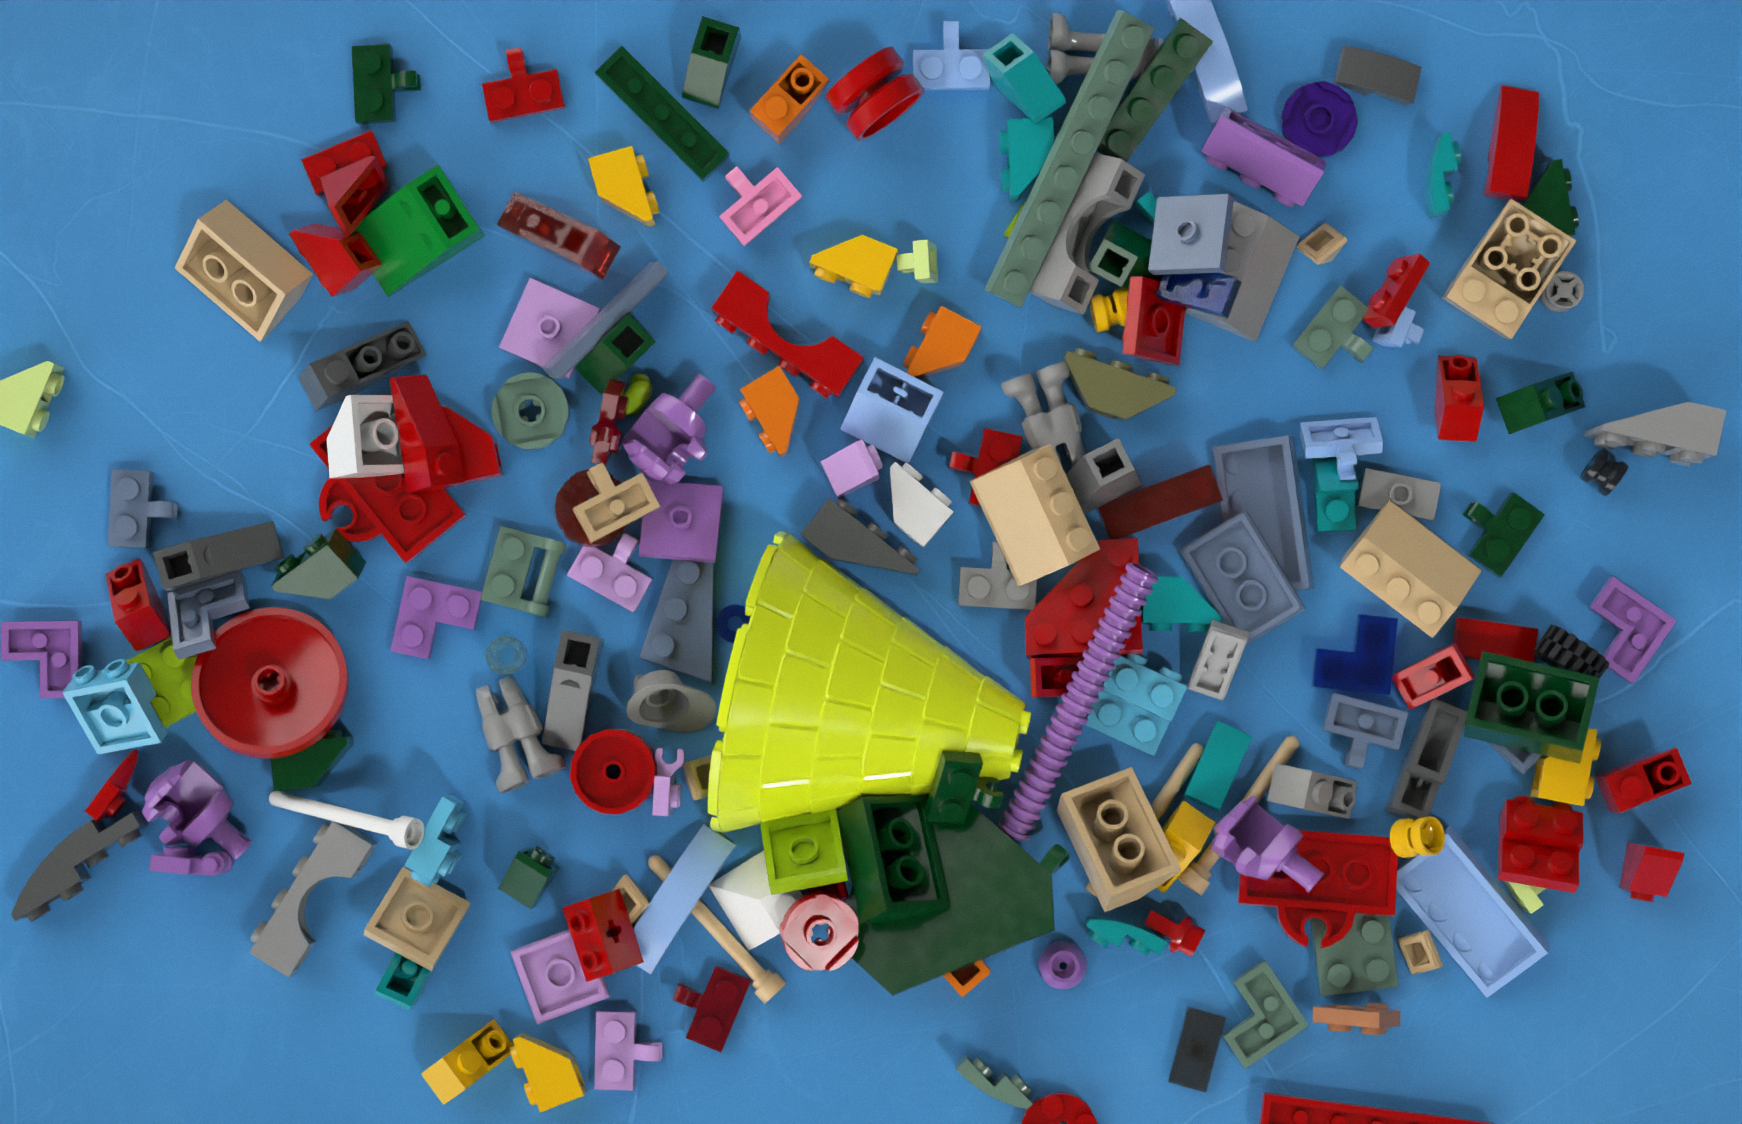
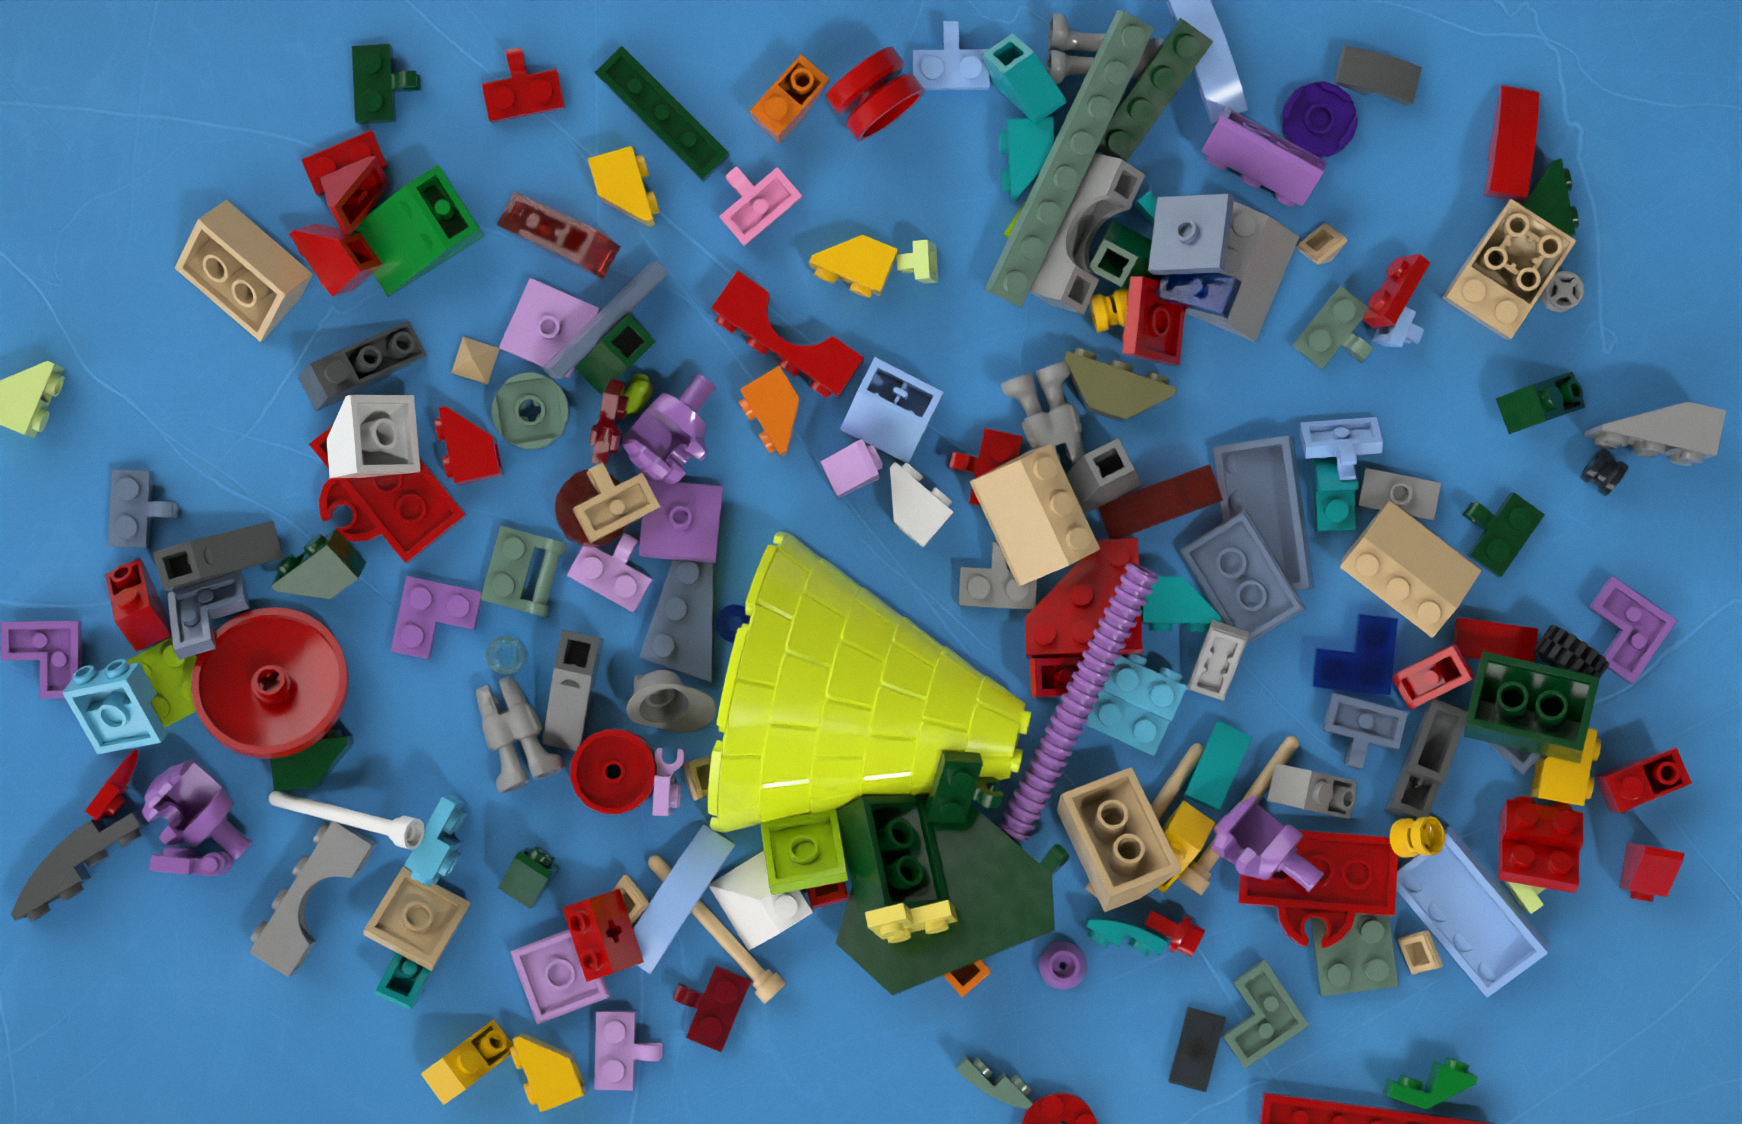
(425, 437): red slope -> none
(475, 360): none -> tan slope
(711, 62): slope -> none
(820, 954): plate -> none
(847, 540): dark grey slope -> none
(899, 921): none -> light yellow plate
(945, 344): orange slope -> none
(1372, 1018): nougat plate -> none
(1442, 163): teal slope -> none
(1443, 1082): none -> green slope
(1458, 398): red slope -> none

